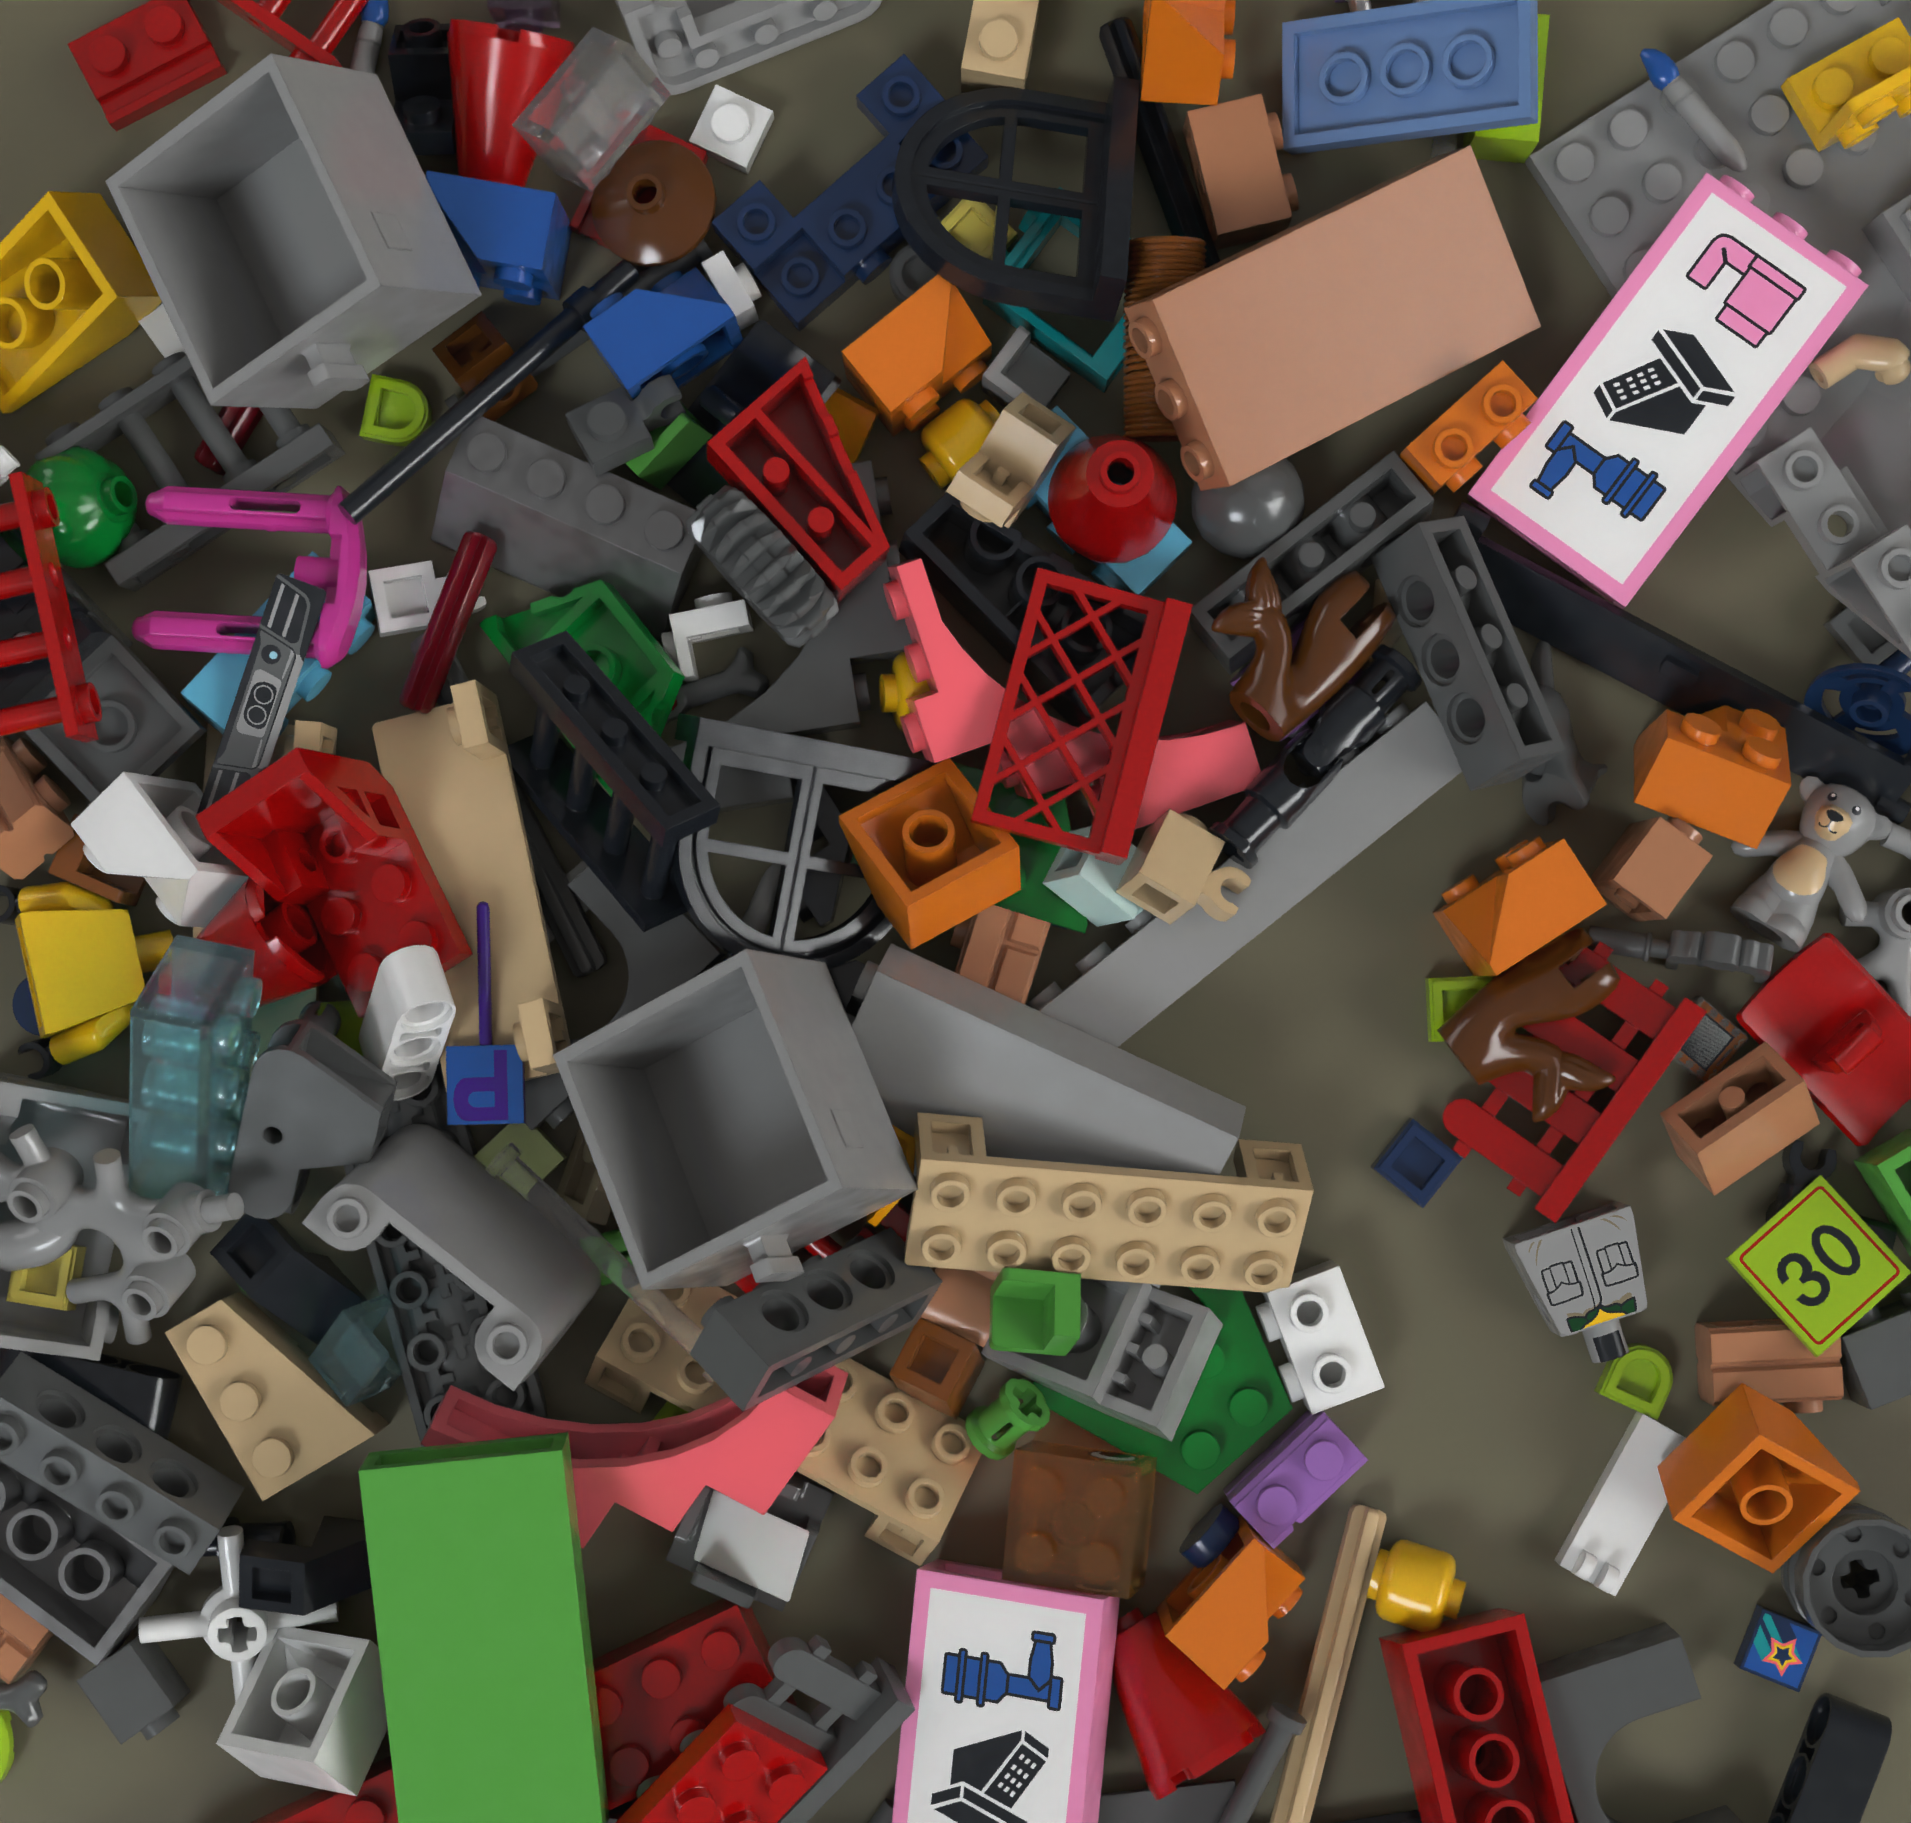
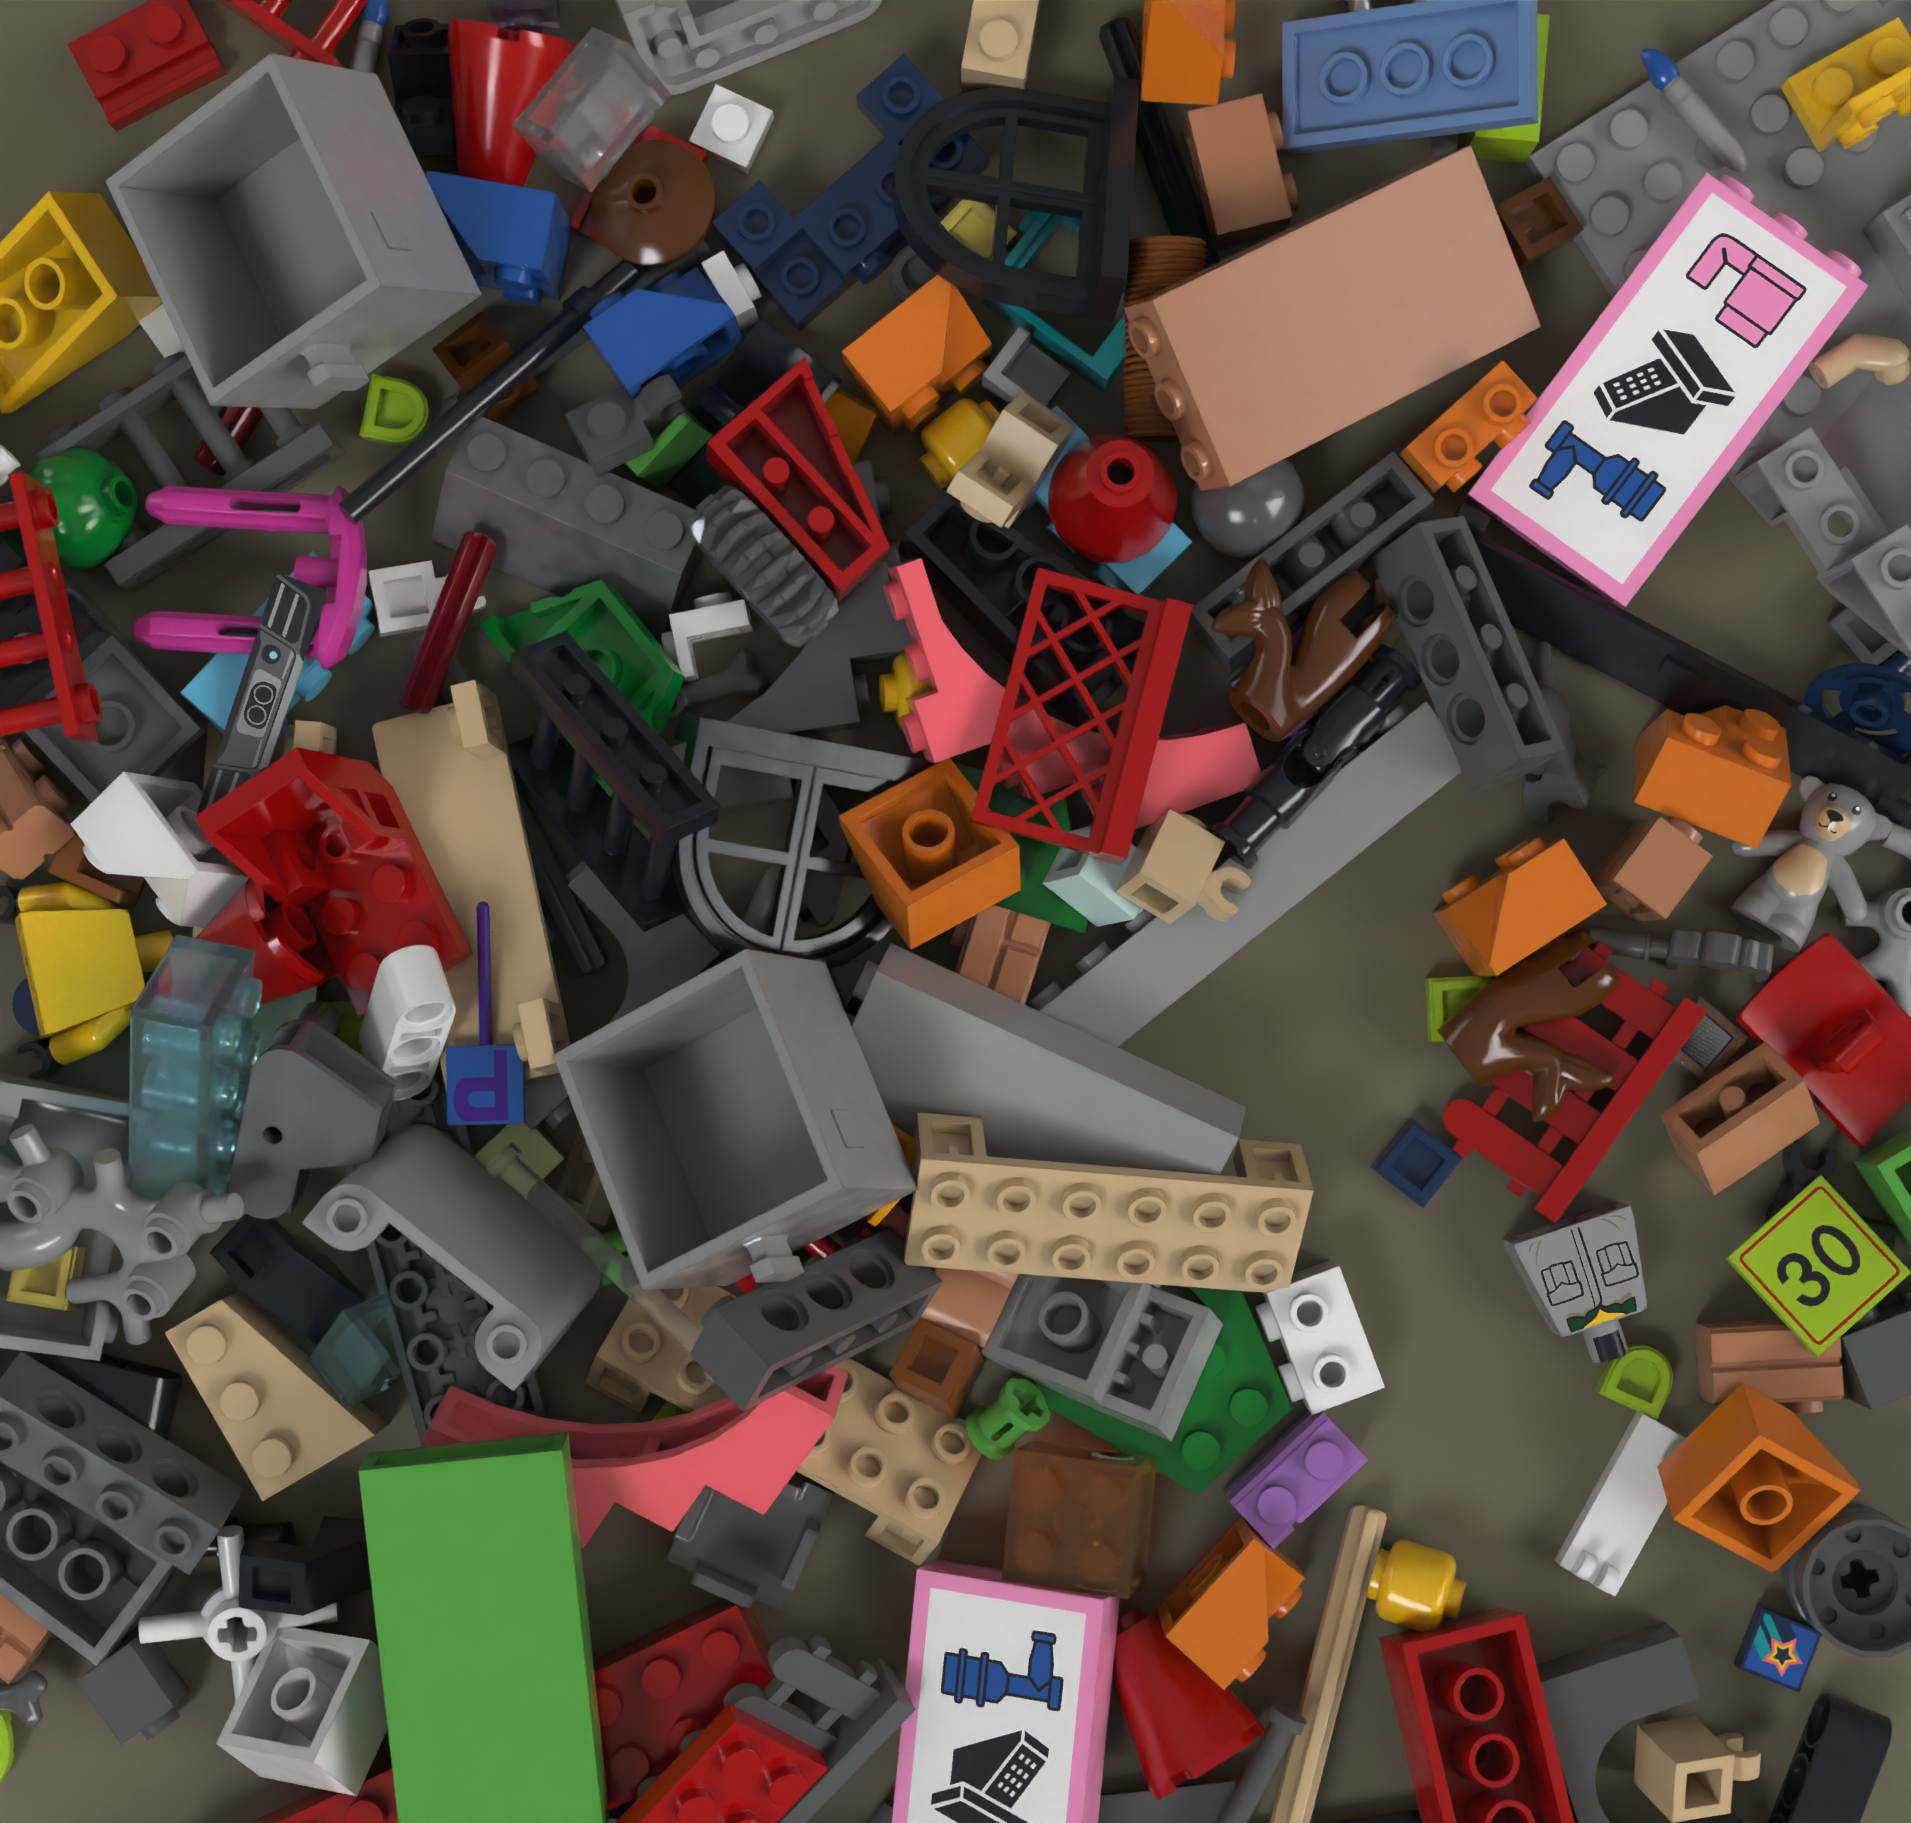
(751, 1546): white sticker -> none
(1035, 1311): bright green panel -> none
(1210, 1536): dark blue tile -> none
(1537, 222): none -> reddish brown bracket
(1689, 1768): none -> tan brick

